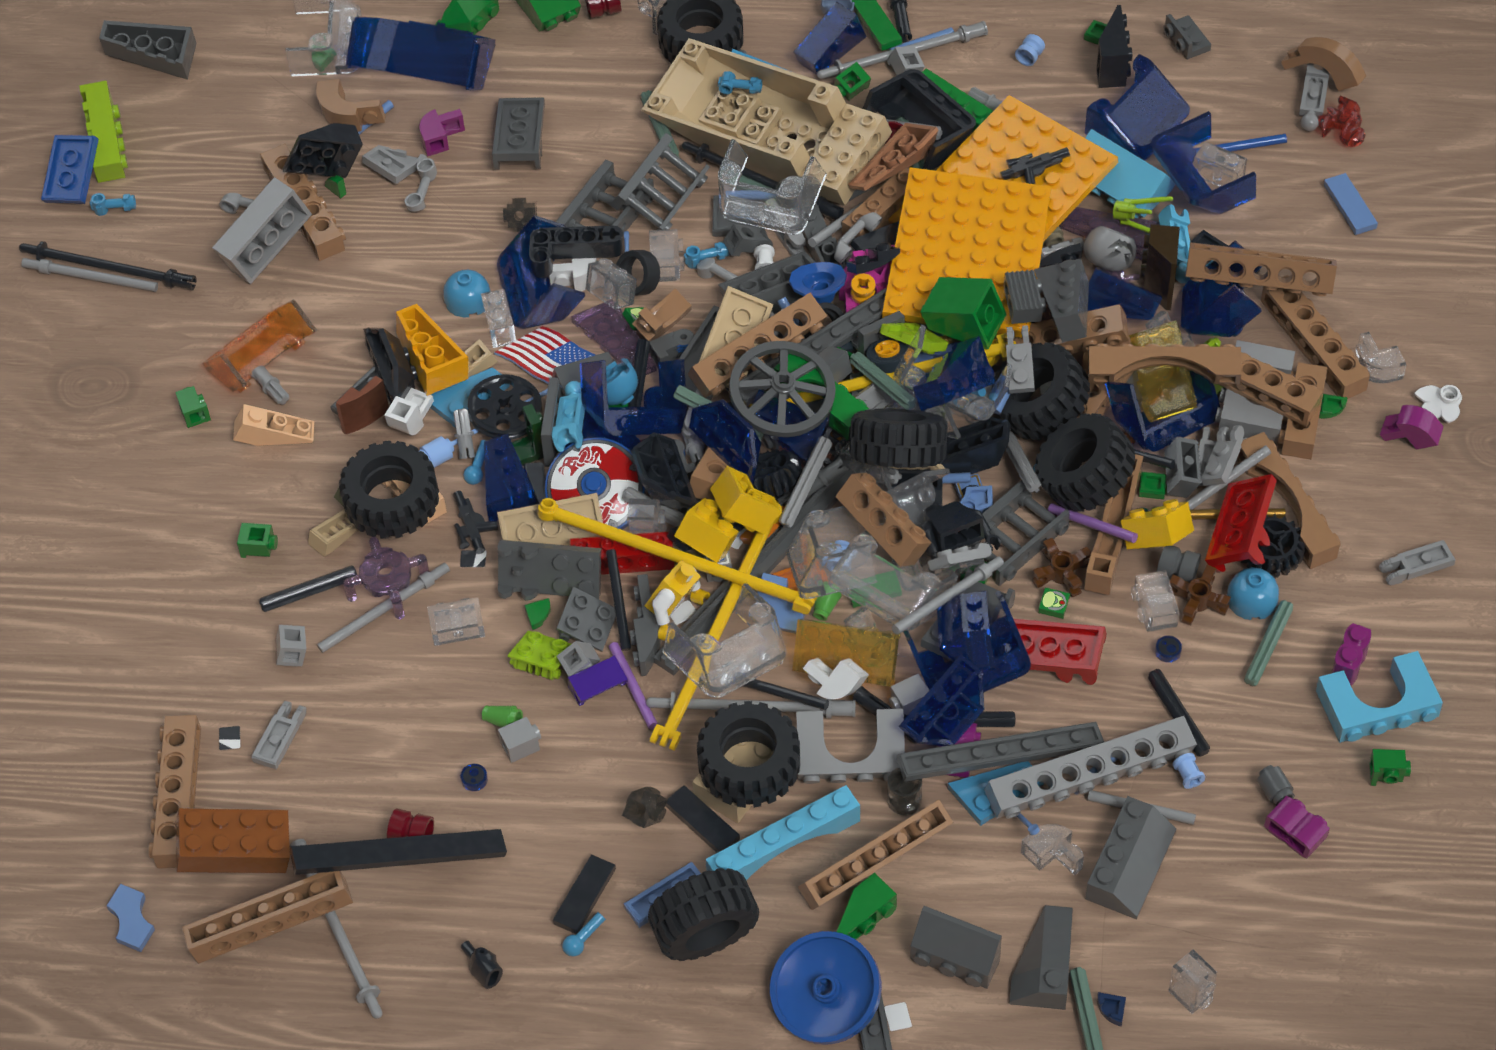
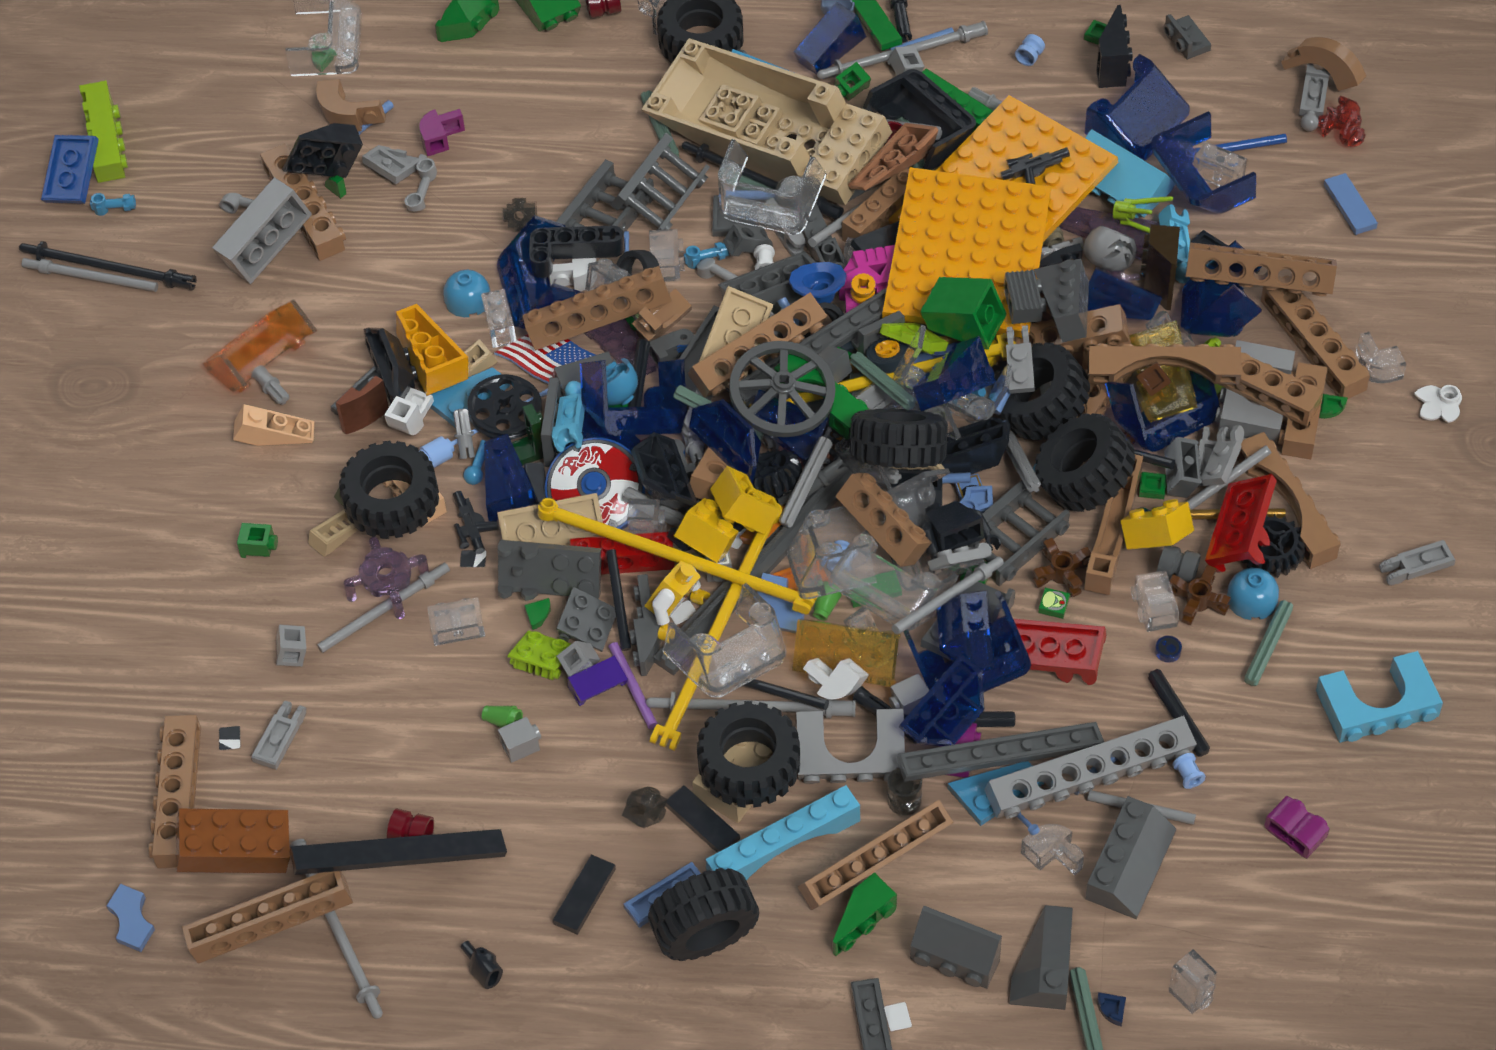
(150, 45): dark grey wedge -> none
(192, 407): green brick -> none
(306, 589): black axle -> none
(420, 51): clear blue piece -> none
(474, 777): clear blue tile -> none
(518, 130): dark grey hinge -> none
(574, 944): dark azure bar -> none
(590, 317): none -> medium nougat brick
(728, 82): dark azure bar -> none
(825, 987): blue dish -> none
(868, 221): light grey bar -> none
(876, 258): black slope -> none
(1095, 524): medium lavender bar -> none
(1153, 378): none -> reddish brown plate
(1275, 784): dark grey brick -> none
(1352, 651): magenta brick -> none
(1388, 766): green brick -> none
(1415, 424): magenta brick -> none

